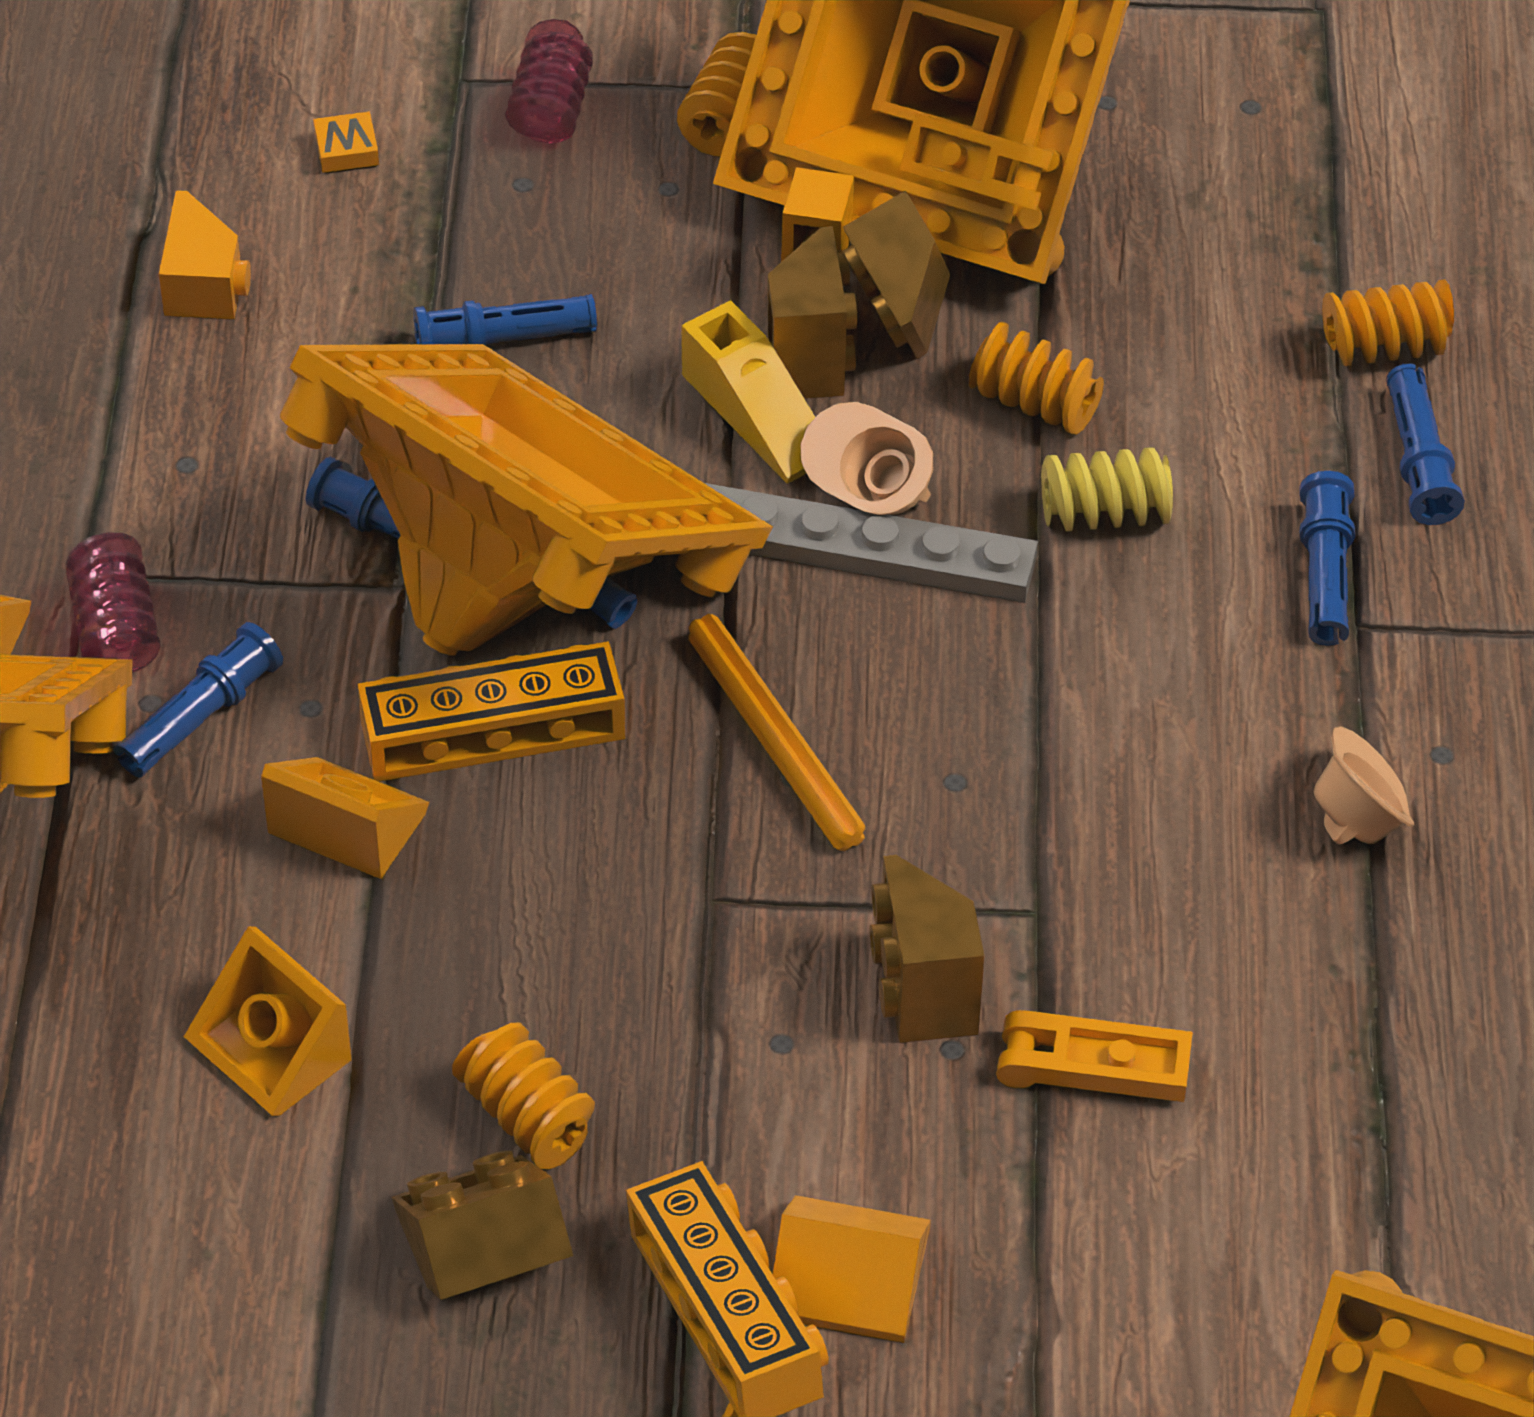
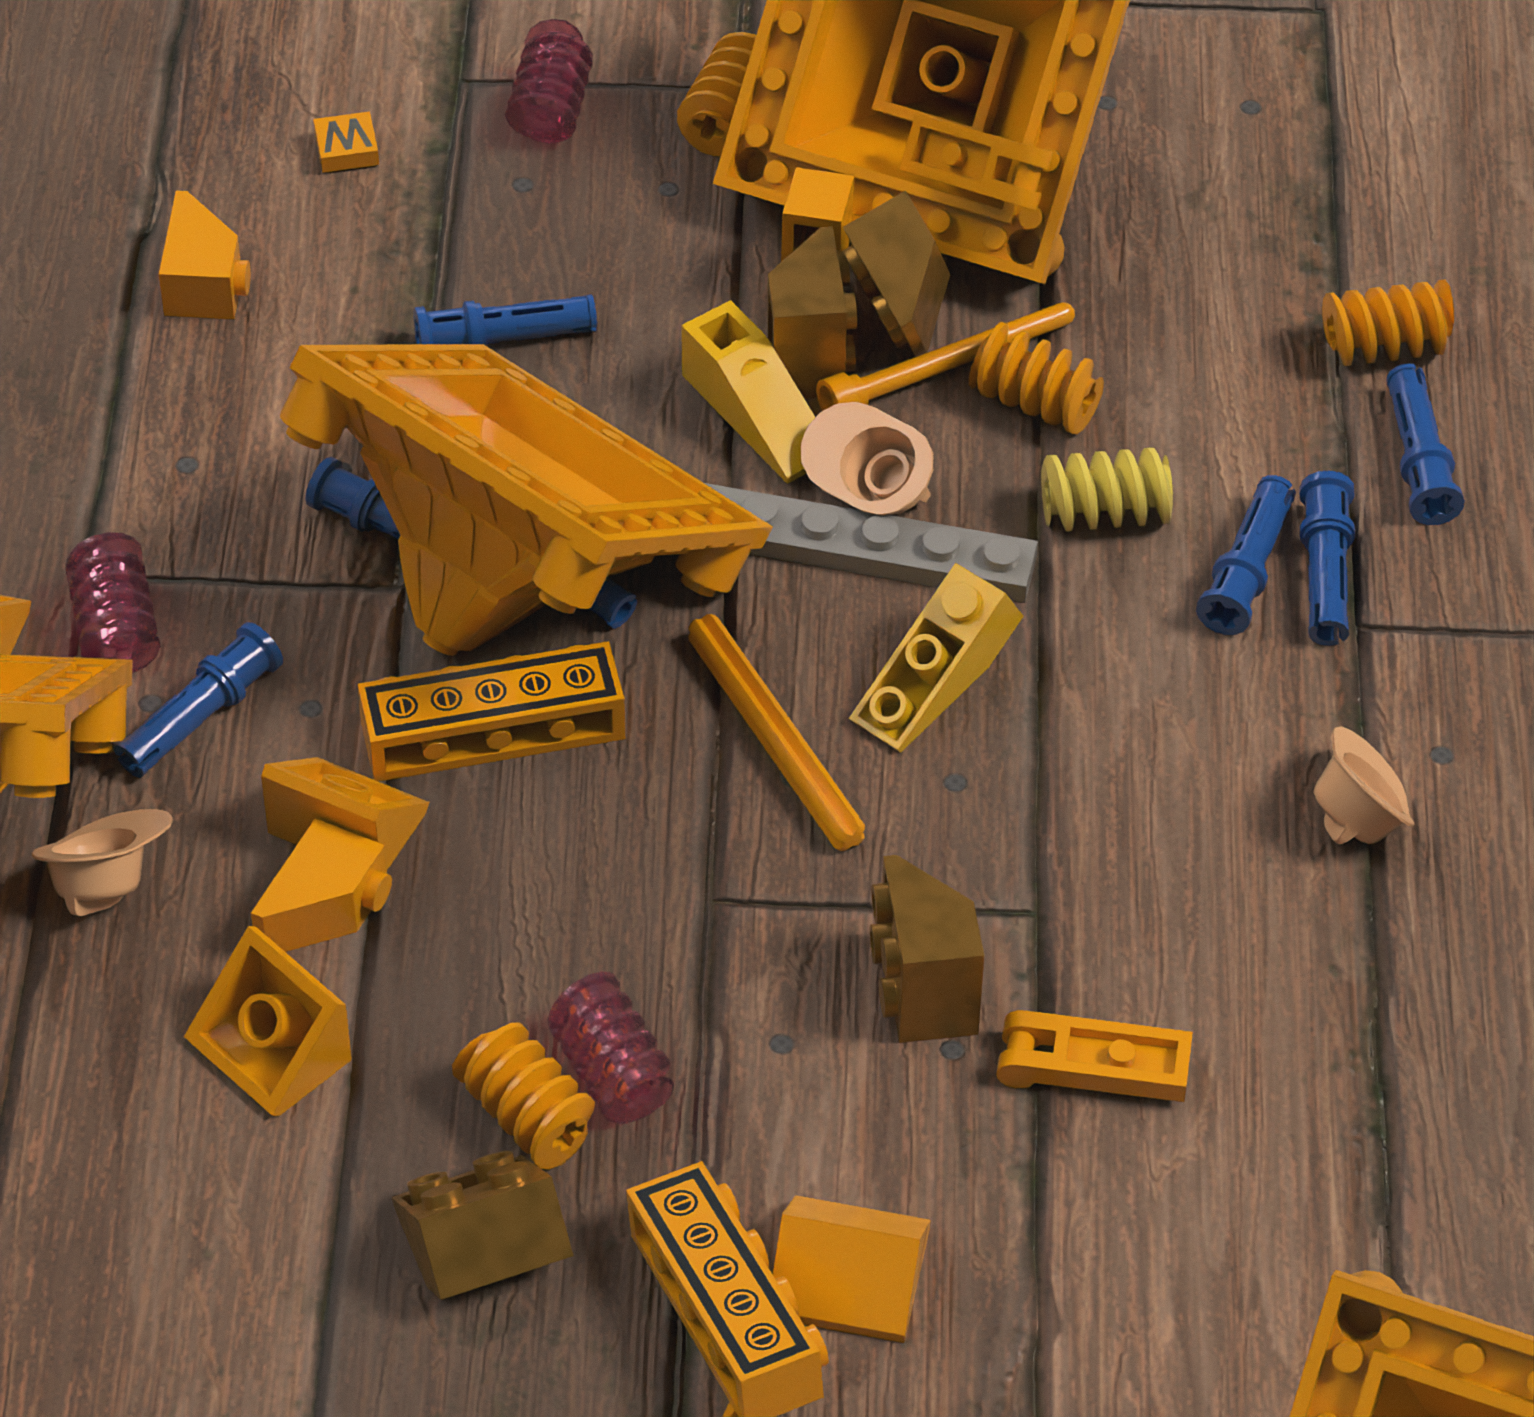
(102, 859): none -> light nougat piece
(323, 888): none -> light orange slope
(611, 1048): none -> clear pink piece
(852, 388): none -> light orange piece
(938, 658): none -> yellow slope
(1242, 571): none -> blue pin

